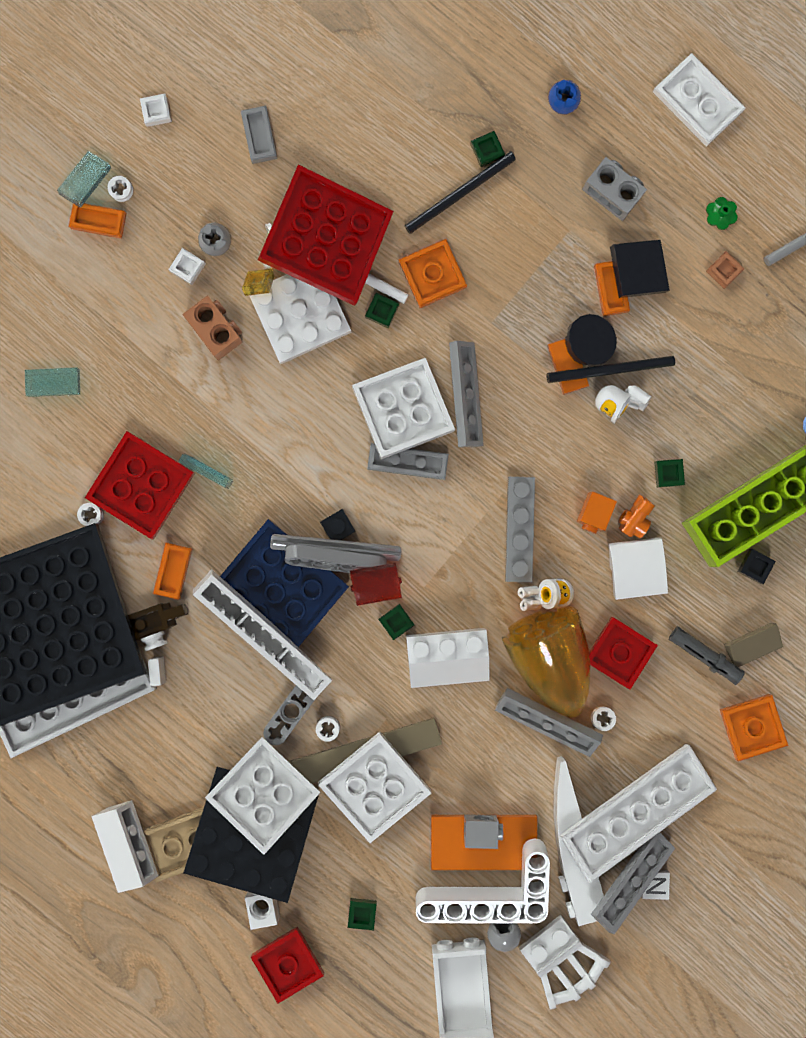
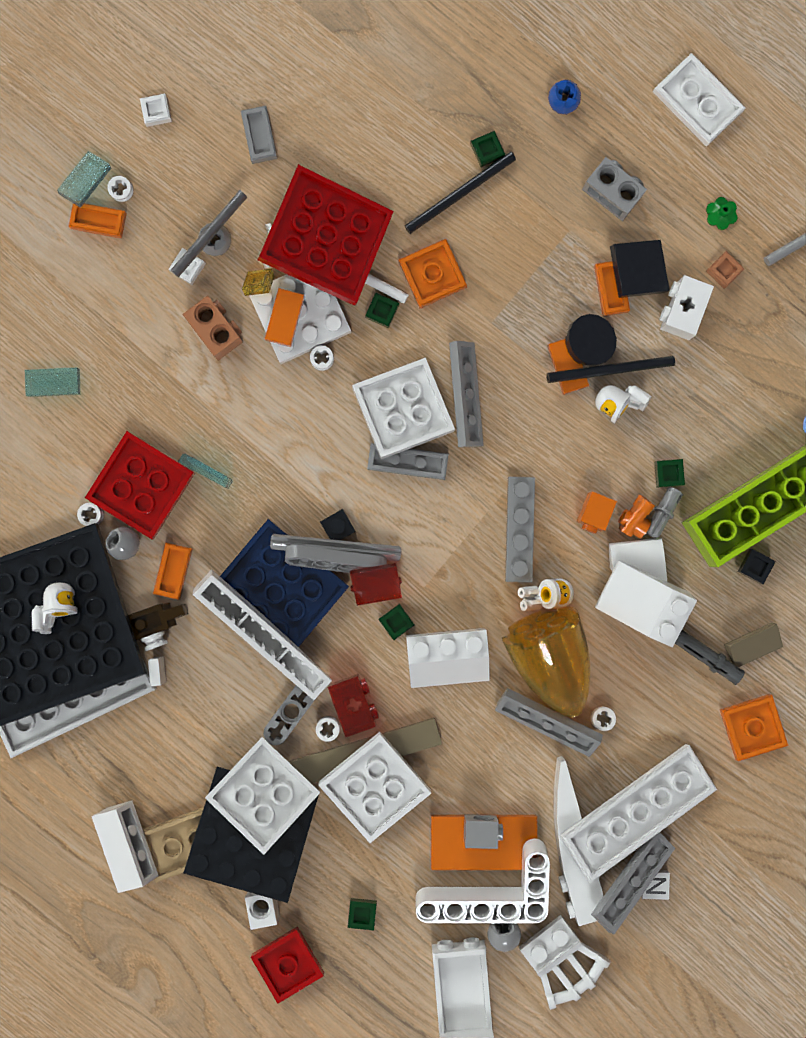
(57, 602): none -> white piece
(122, 543): none -> light grey piece
(208, 233): none -> flat silver bar
(284, 317): none -> orange tile
(321, 350): none -> white bush
(351, 720): none -> clear red brick
(621, 653): red plate -> none
(646, 603): none -> white slope
(664, 511): none -> light grey axle
(696, 296): none -> white brick

